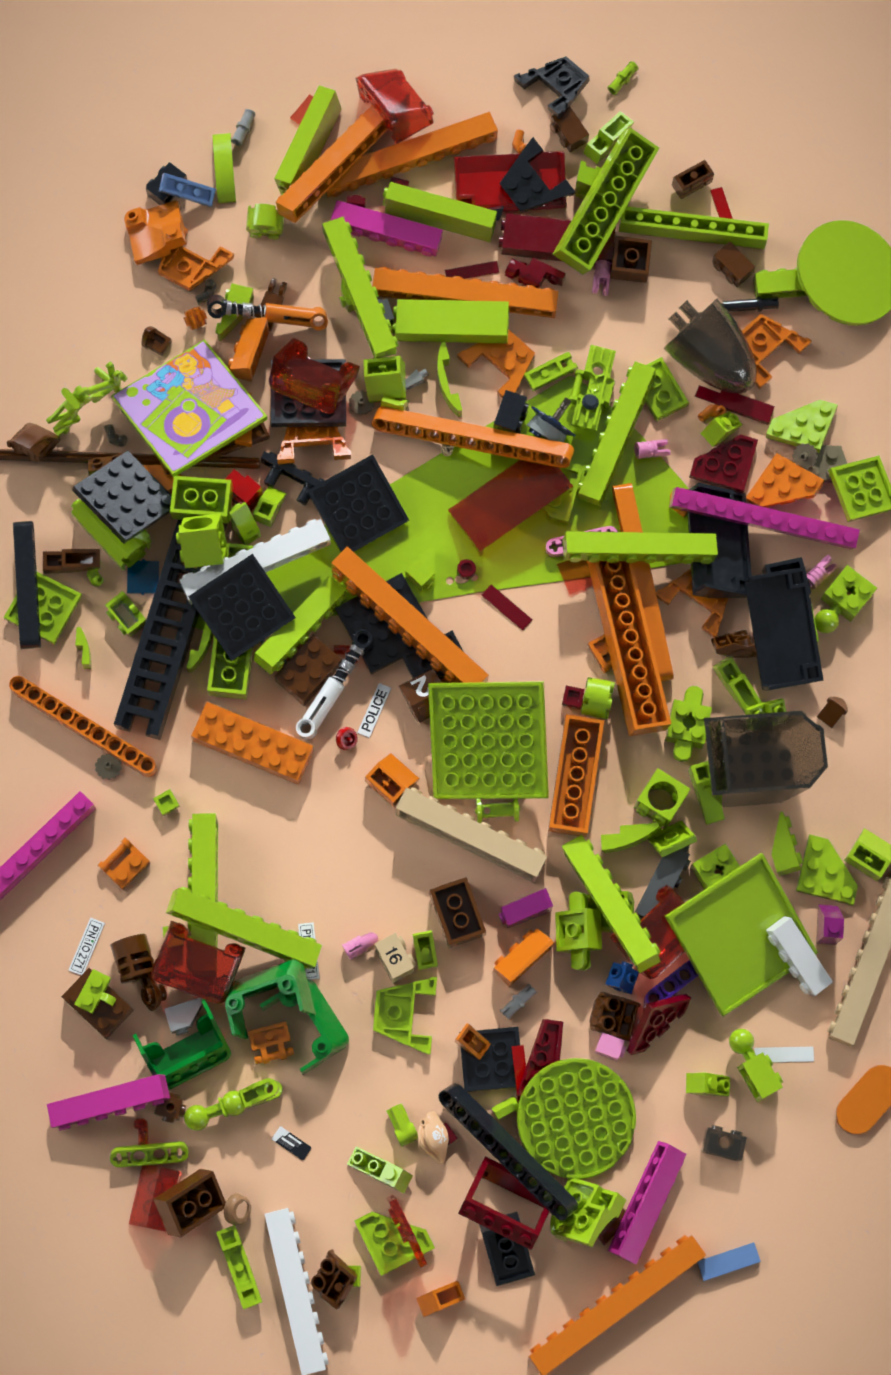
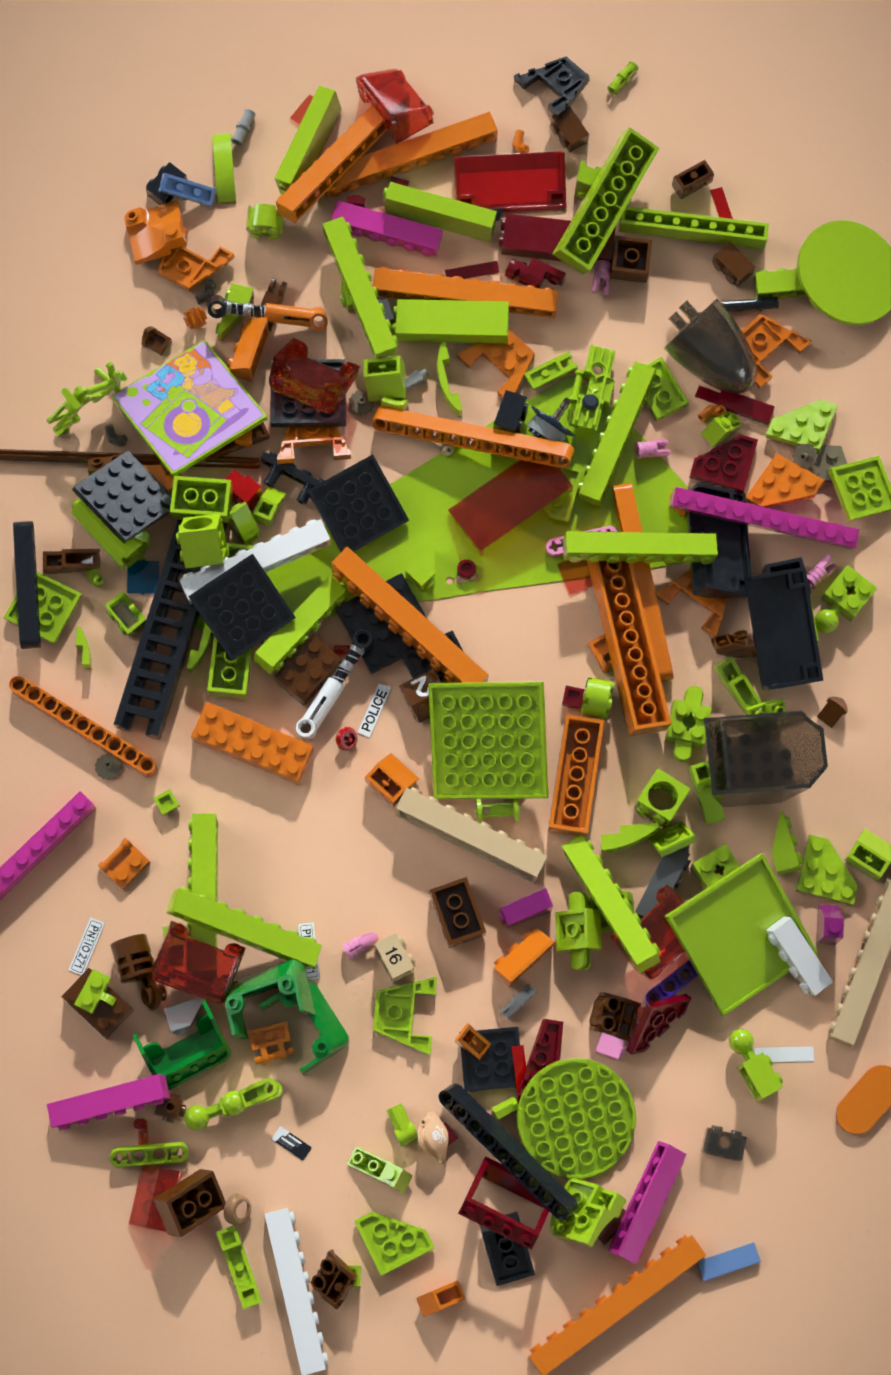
(34, 442): reddish brown slope -> none
(405, 1230): clear red wing -> none
(425, 950): lime slope -> none
(507, 607): dark red sticker -> none
(525, 185): black wing -> none
(607, 137): lime slope -> none
(622, 977): blue brick -> none
(707, 1084): lime slope -> none

